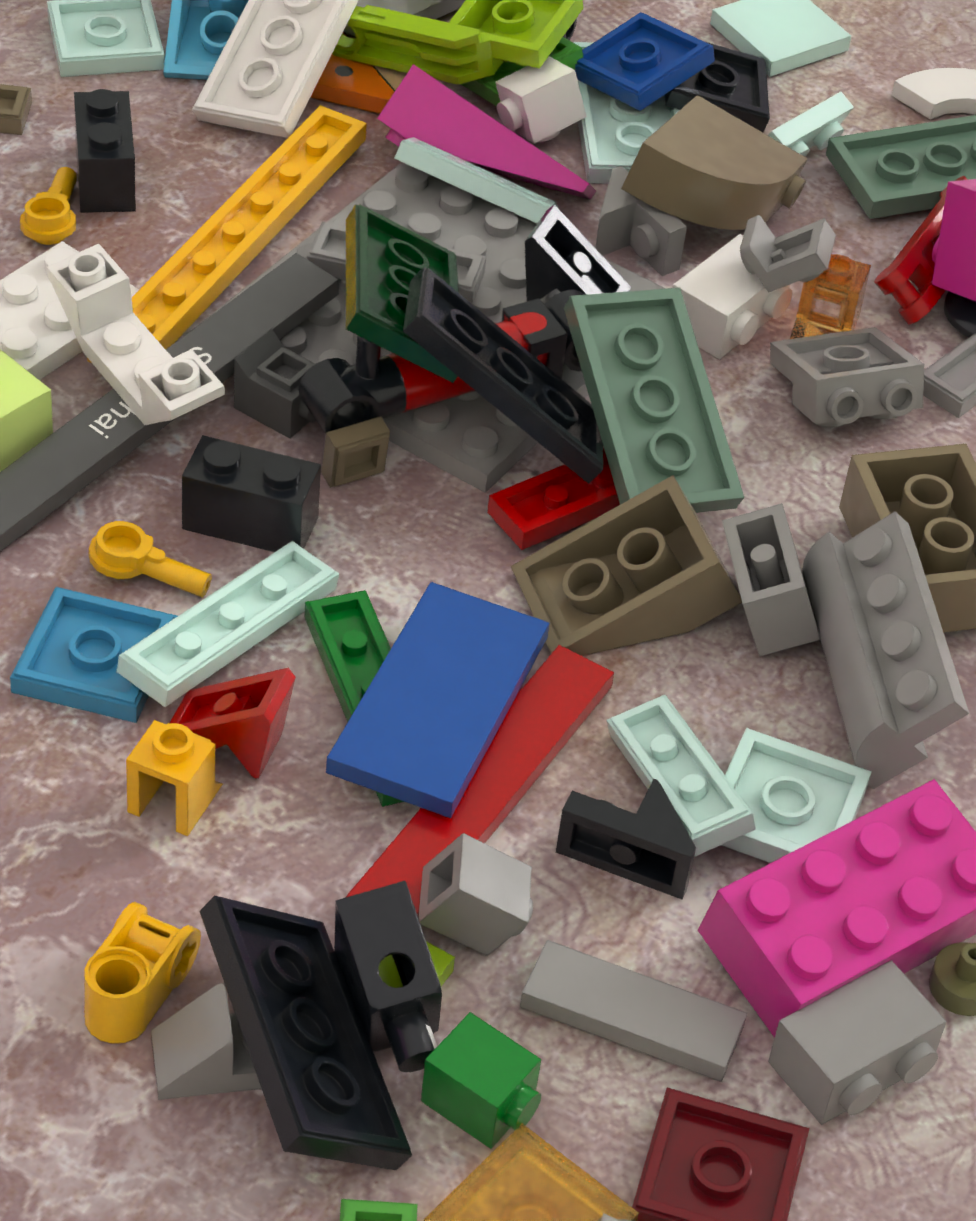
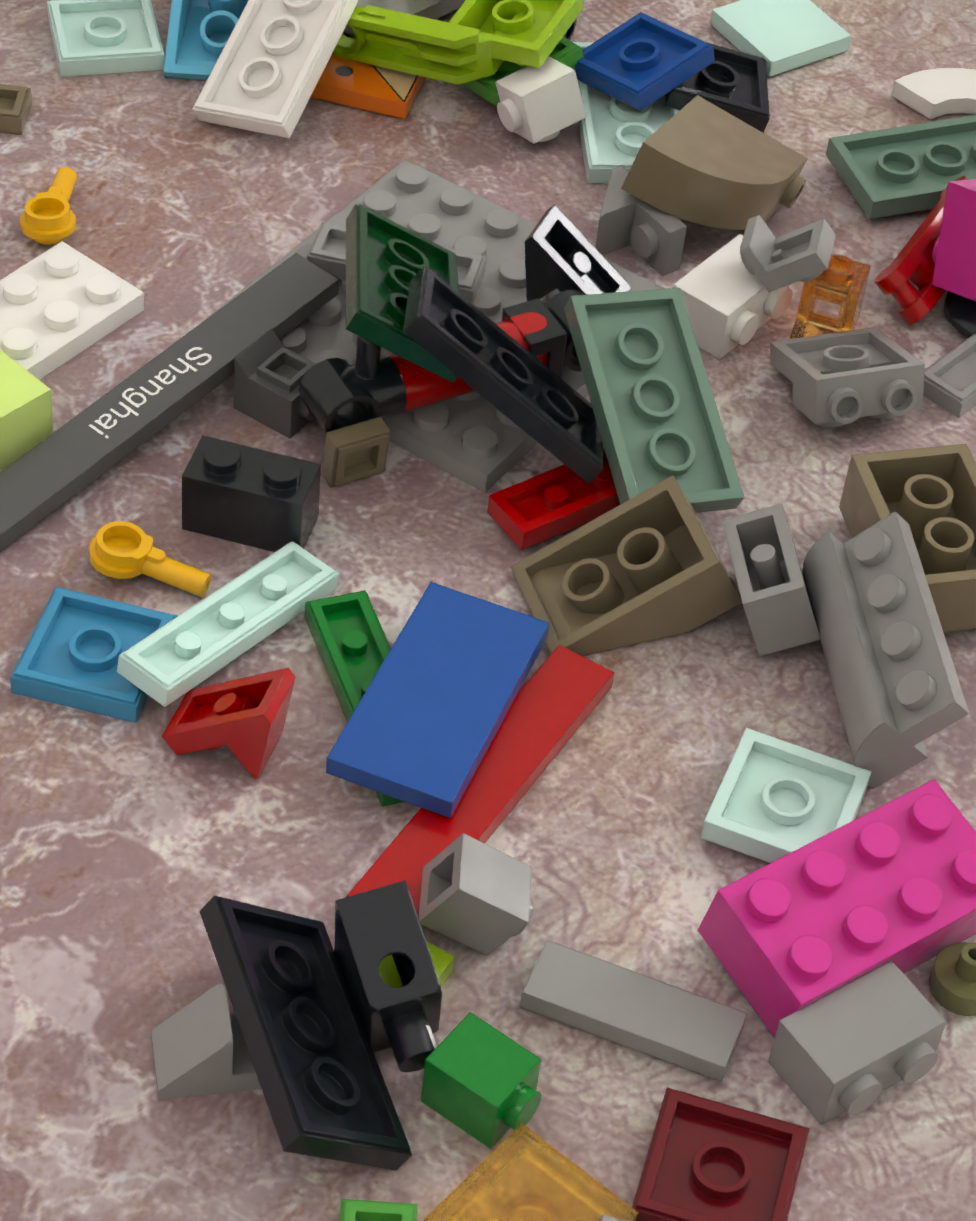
(104, 151): black brick -> none
(119, 345): white slope -> none
(135, 973): yellow piece -> none
(177, 757): yellow window -> none
(246, 224): yellow plate -> none
(451, 123): dark pink wedge -> none
(473, 179): light aqua tile -> none
(639, 846): black slope -> none
(666, 749): light aqua tile -> none
(814, 125): light aqua plate -> none

